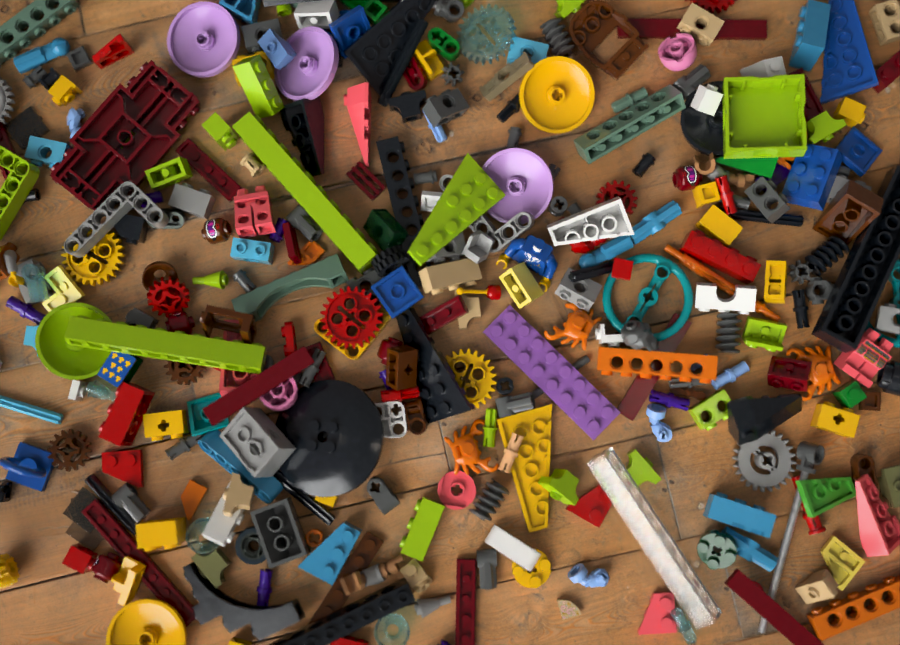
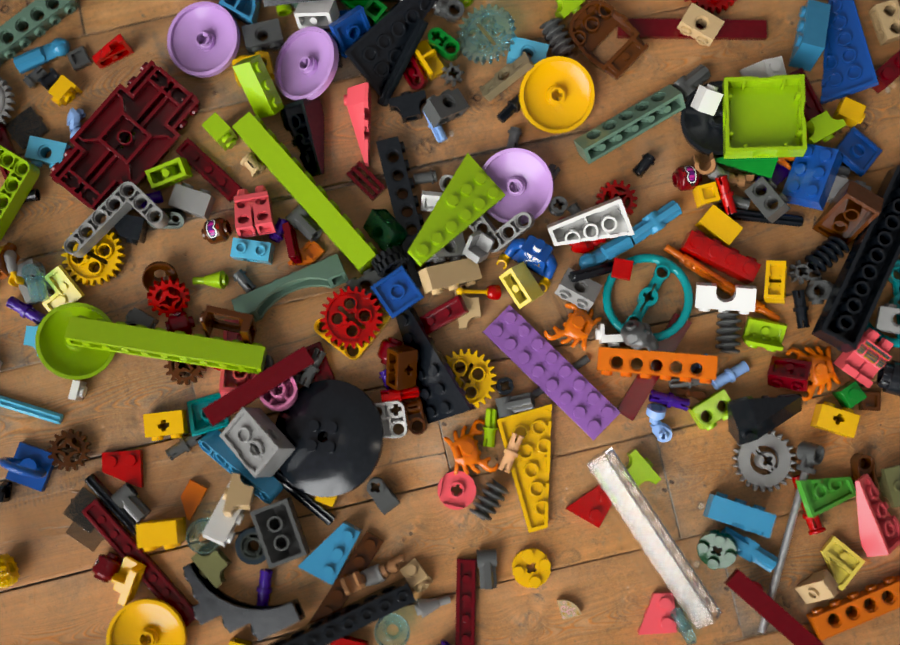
(80, 558): red brick -> none
(98, 390): clear light blue cone -> none
(120, 368): blue piece -> none
(126, 414): red brick -> none
(277, 49): medium blue brick -> none
(288, 332): red plate -> none
(314, 531): orange bush -> none
(421, 528): lime brick -> none
(512, 547): white beam -> none
(561, 486): lime brick -> none
(596, 578): light blue arm -> none
(629, 100): sand green axle -> none
(678, 52): bright pink cylinder -> none

